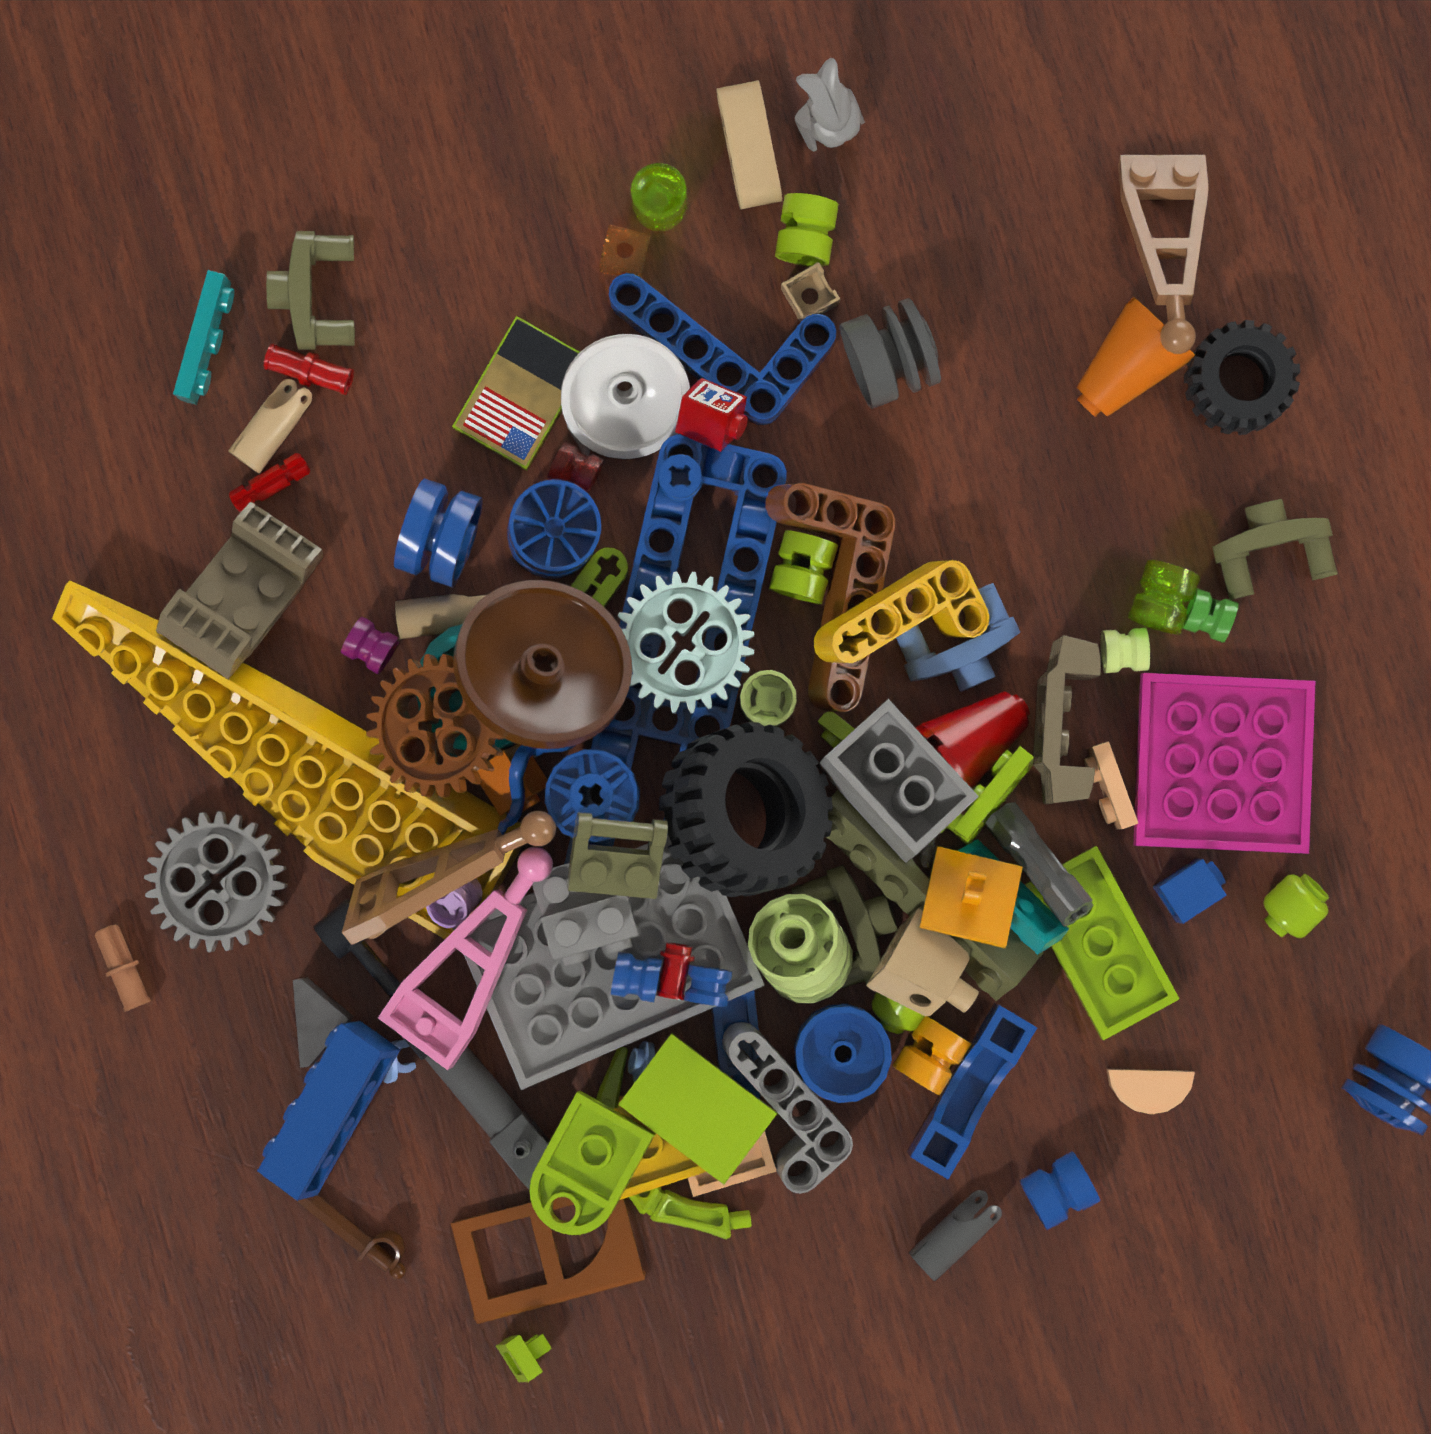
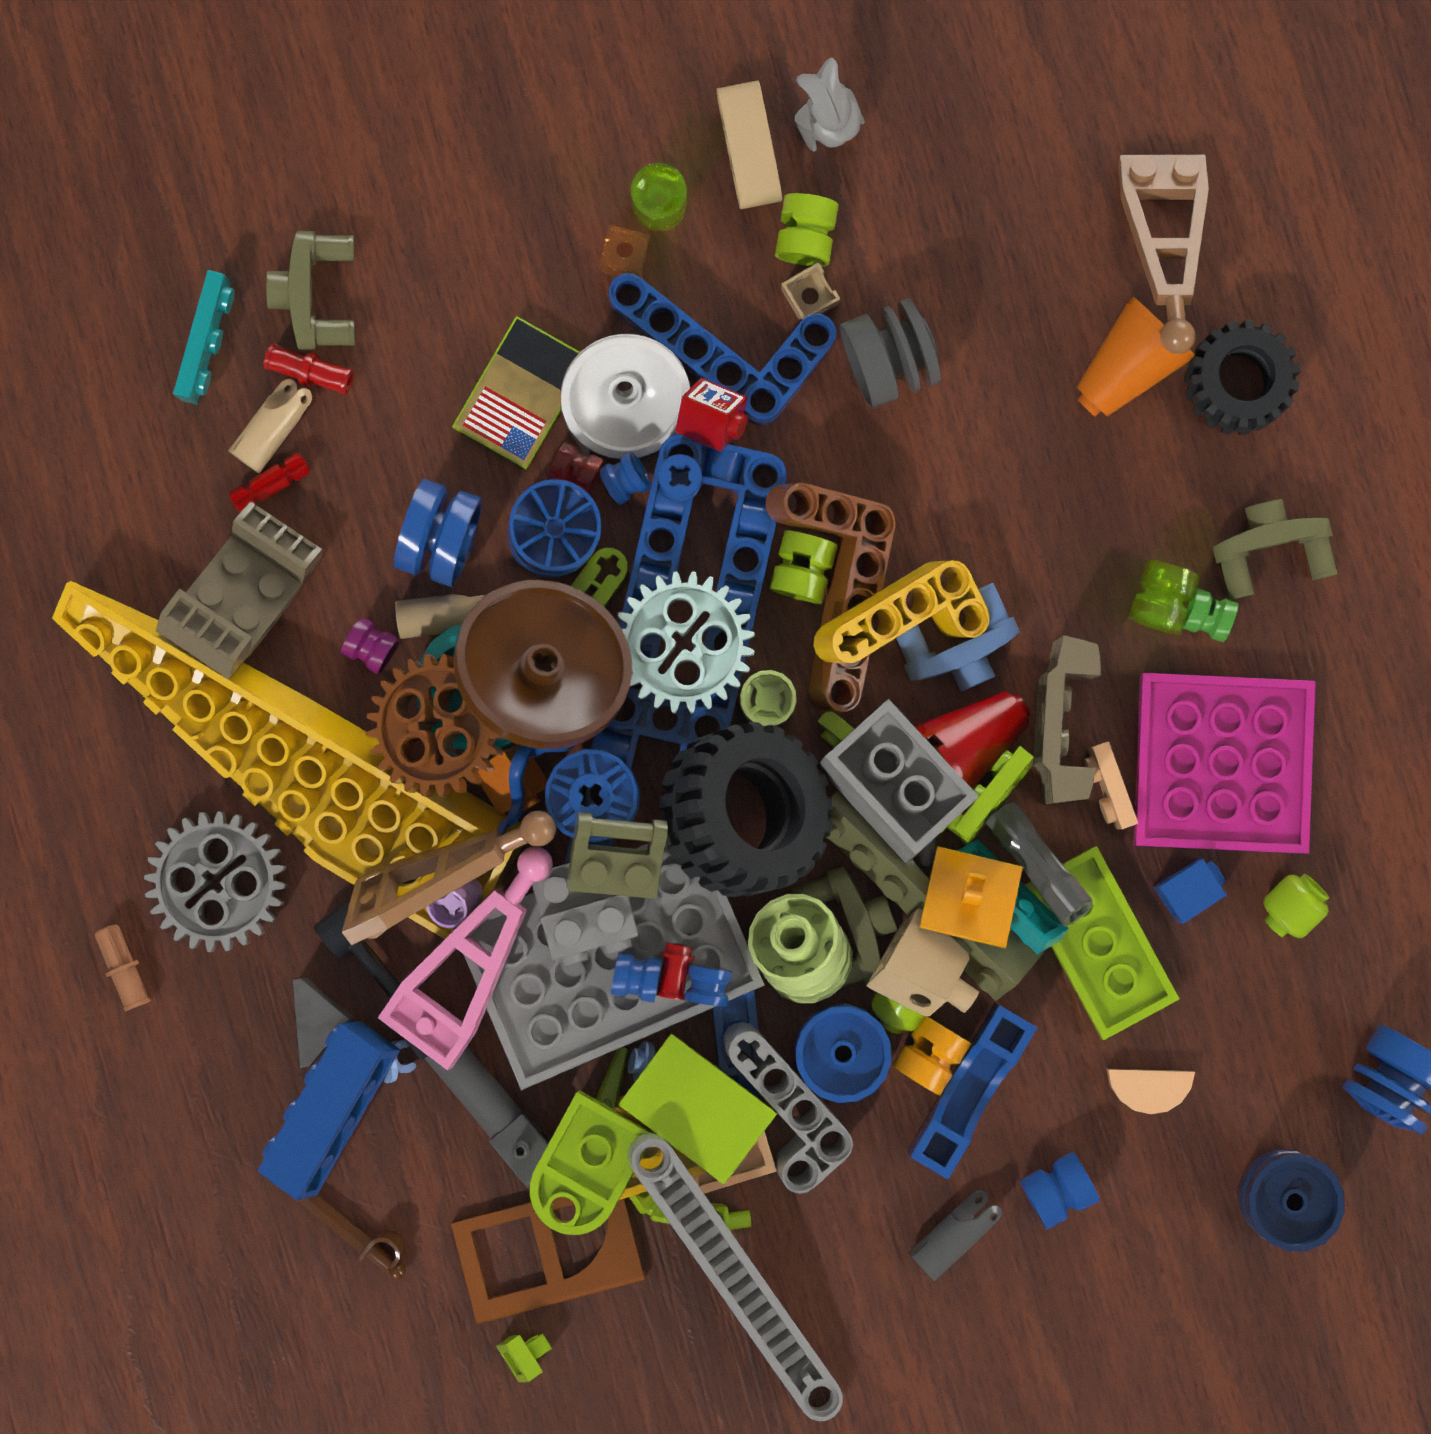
(625, 478): none -> blue wheel
(735, 1277): none -> light grey gear
(1124, 650): yellowish green wheel -> none
(1317, 1204): none -> dark blue wheel

